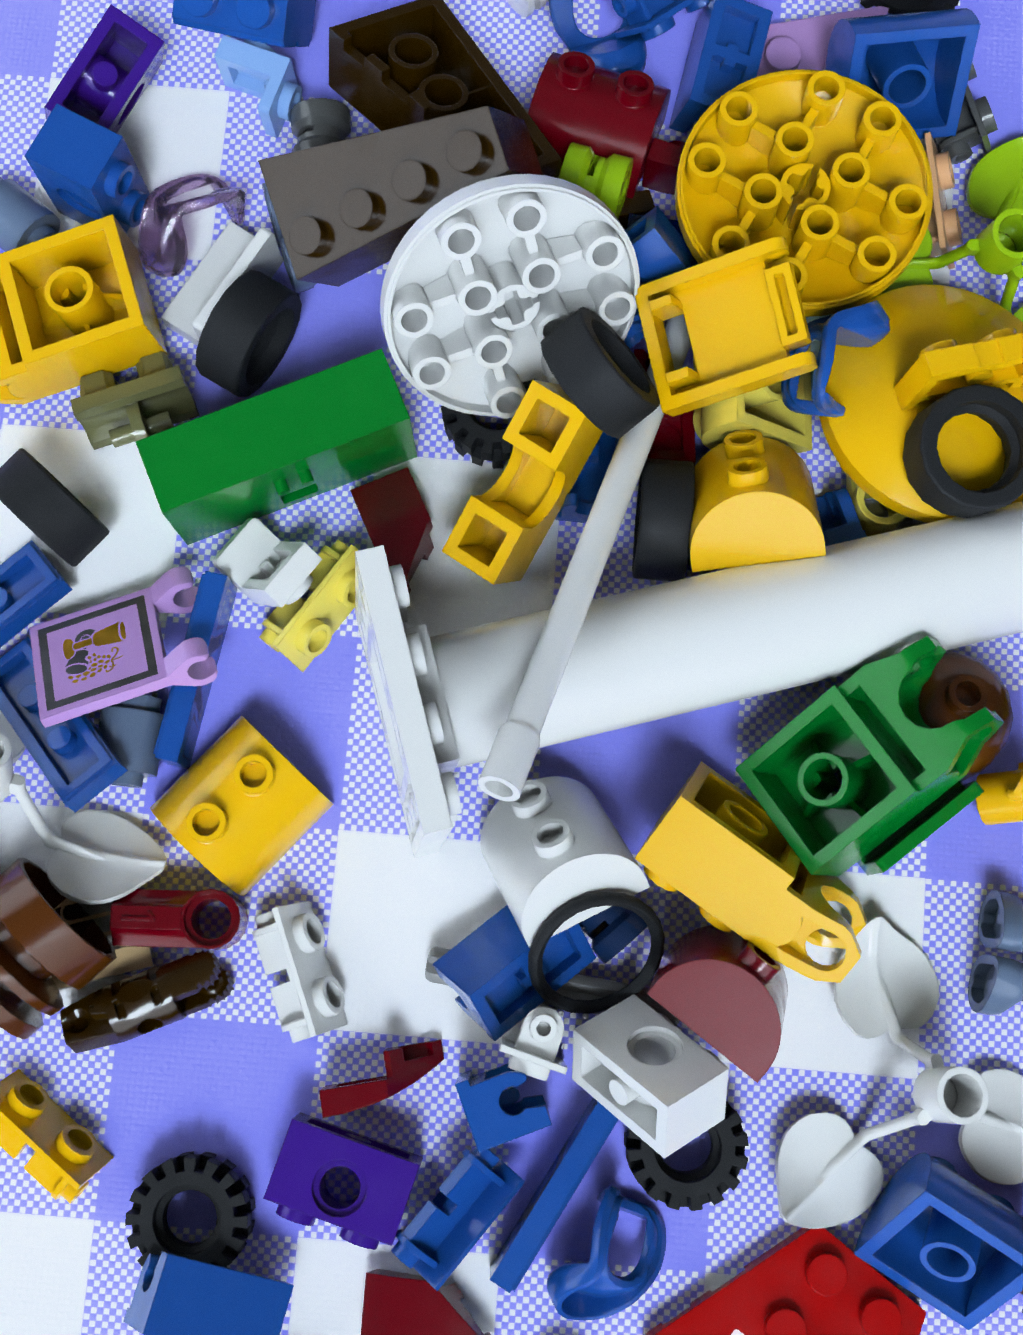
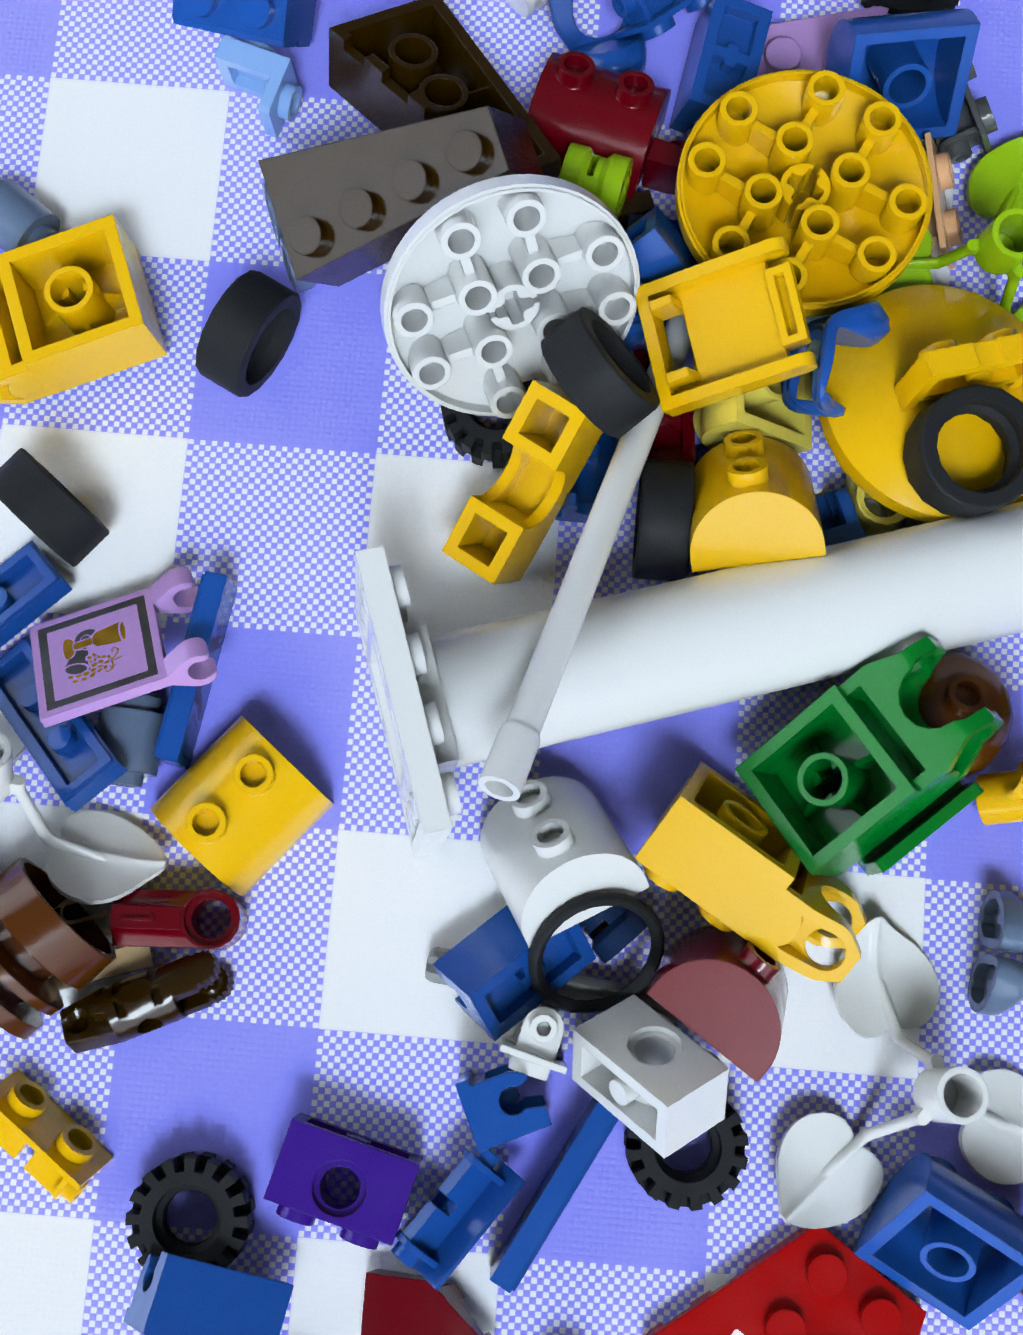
(87, 170): blue brick -> none
(110, 71): dark purple brick -> none
(134, 408): olive hips -> none
(161, 229): clear purple piece -> none
(226, 260): white panel -> none
(265, 567): white bracket -> none
(279, 447): green brick -> none
(294, 941): white hinge -> none
(307, 626): light yellow hinge -> none
(319, 122): dark grey wheel -> none
(396, 519): dark red slope -> none
(403, 1067): dark red slope -> none
(590, 1288): blue piece -> none

